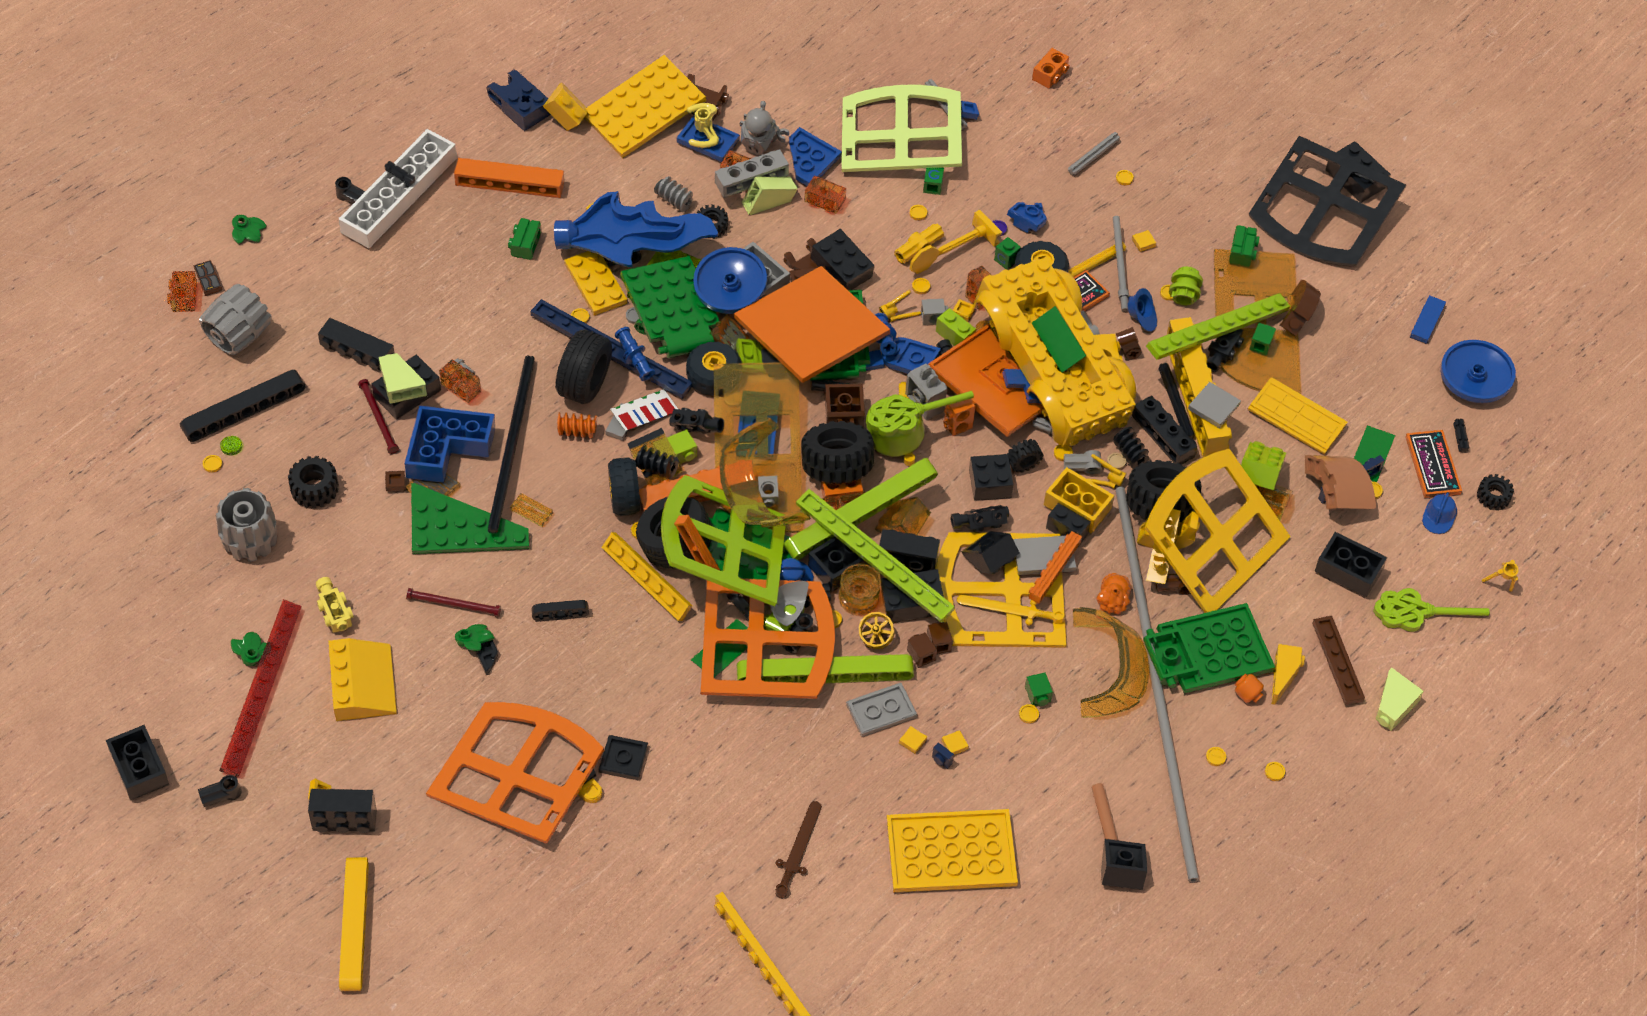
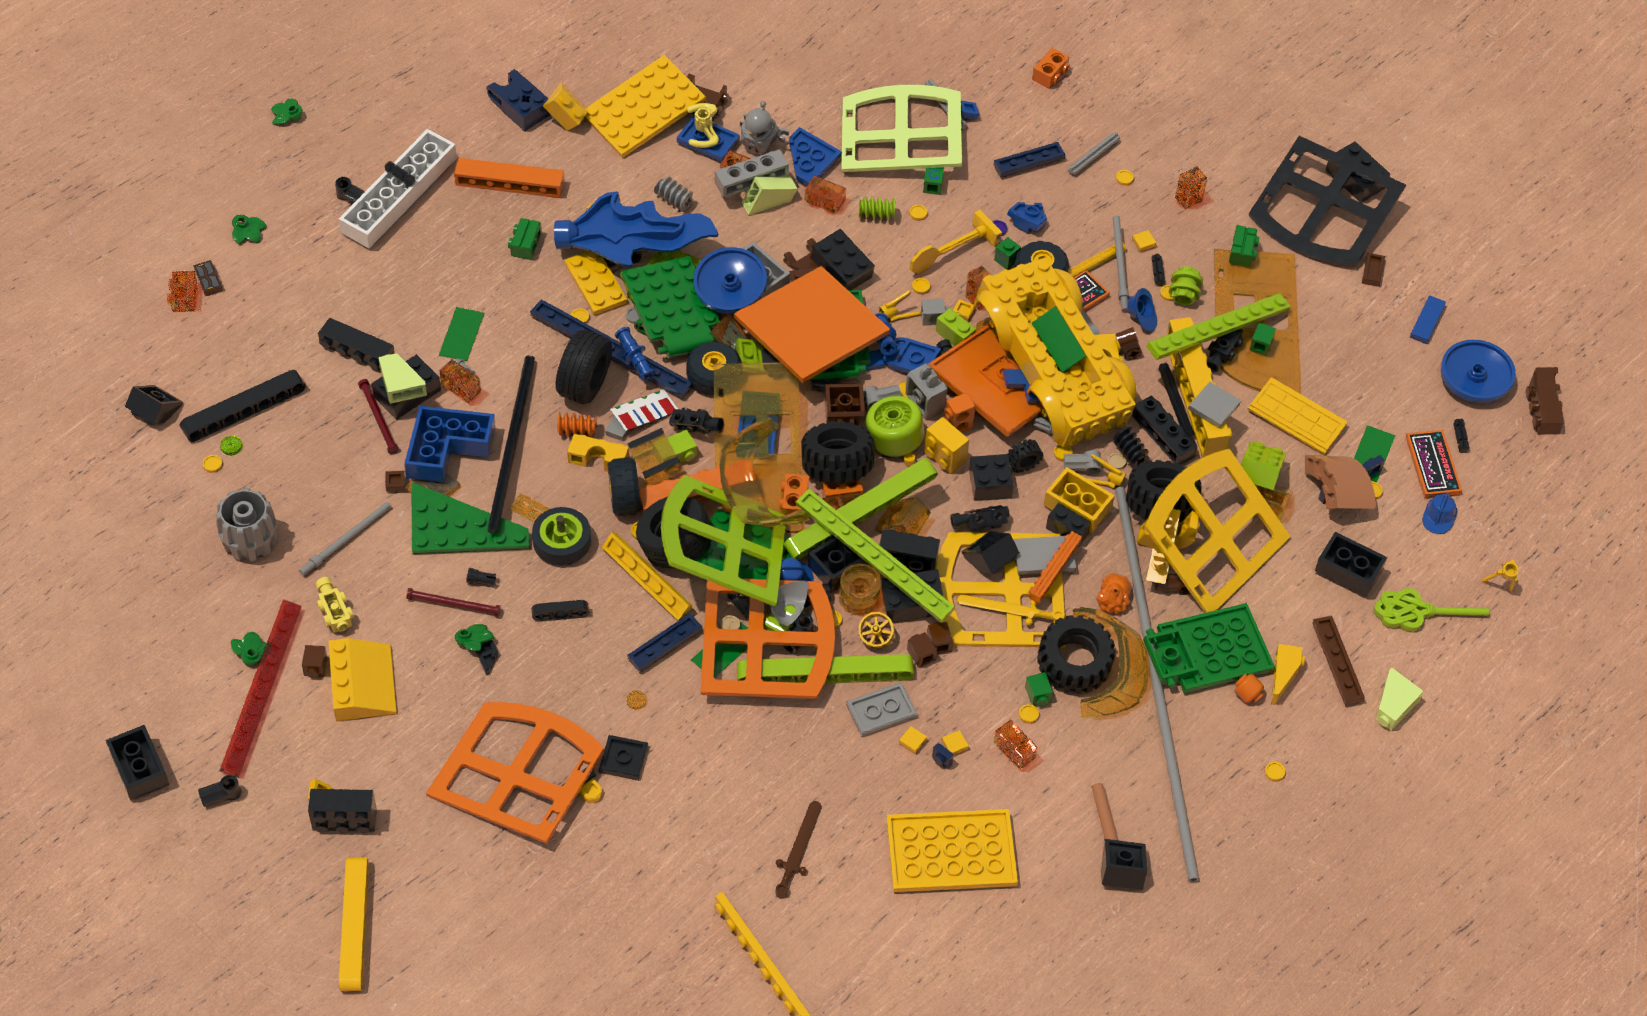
(152, 404): none -> black slope
(235, 319): light grey wheel -> none
(287, 111): none -> green plate
(309, 470): black tyre -> none
(314, 661): none -> reddish brown brick
(317, 560): none -> light grey bar
(461, 333): none -> green sticker
(475, 576): none -> black pin
(561, 535): none -> wheel
(584, 448): none -> yellow arch
(636, 700): none -> clear yellow piece
(655, 463): black piece -> none
(664, 642): none -> dark blue plate
(694, 541): orange piece -> none
(716, 214): black tyre -> none
(730, 622): none -> tan piece
(768, 483): light grey brick -> none
(792, 495): none -> orange brick
(873, 394): none -> light grey piece
(878, 207): none -> lime piece
(900, 416): lime piece -> none
(917, 242): yellow piece -> none
(946, 445): none -> yellow brick
(1015, 744): none -> clear orange brick
(1029, 159): none -> dark blue plate
(1081, 632): none -> black tyre
(1158, 270): none -> black axle
(1191, 187): none -> clear orange brick
(1216, 756): yellow piece -> none
(1303, 308): reddish brown arch -> none
(1373, 269): none -> reddish brown tile
(1494, 500): black tyre -> none
(1544, 401): none -> reddish brown wedge

